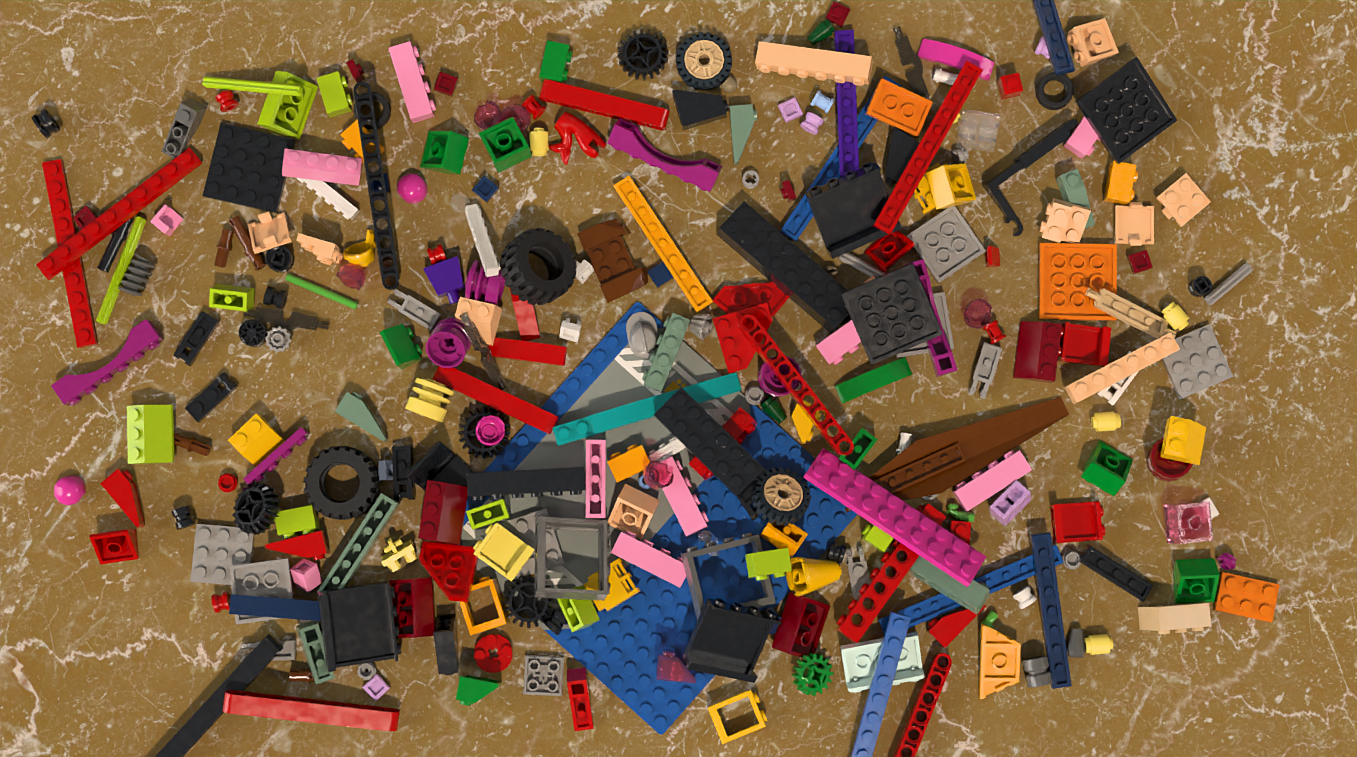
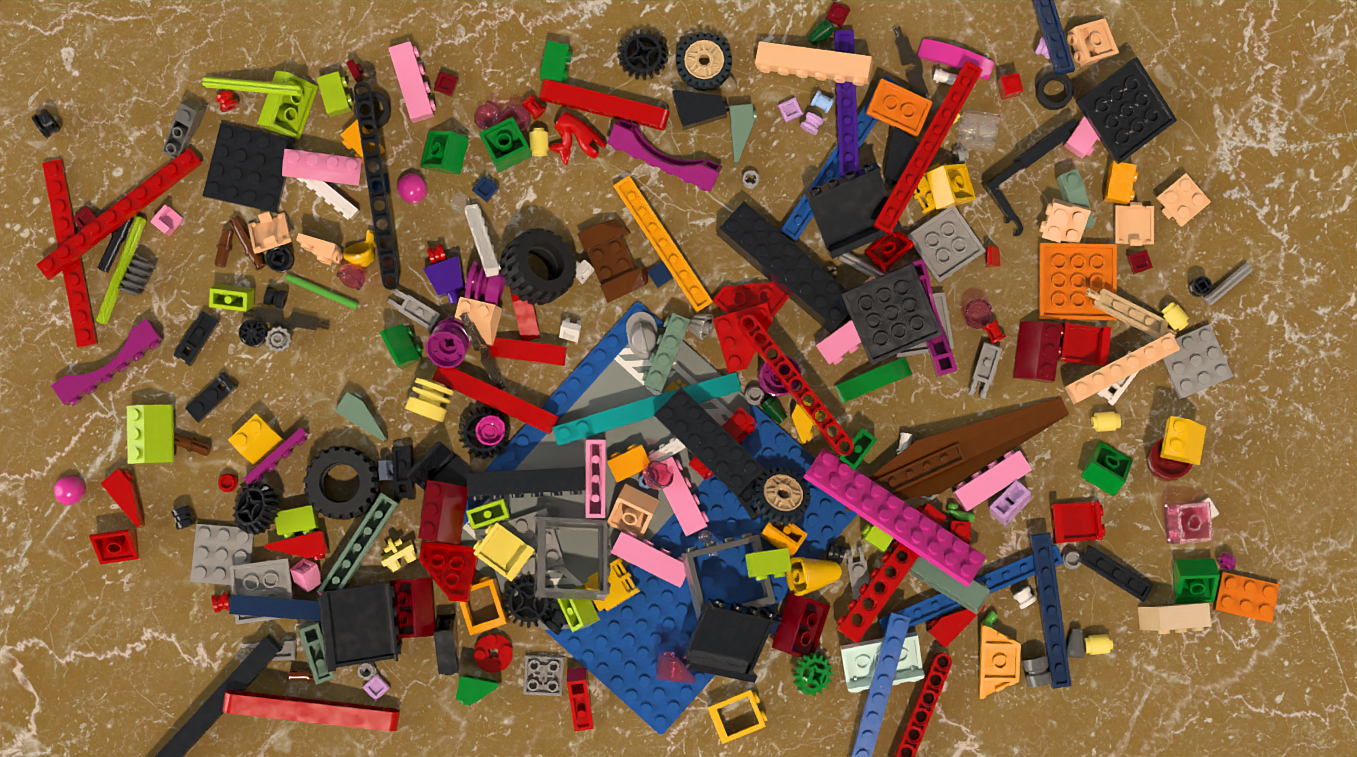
(787, 191): dark red plate -> none

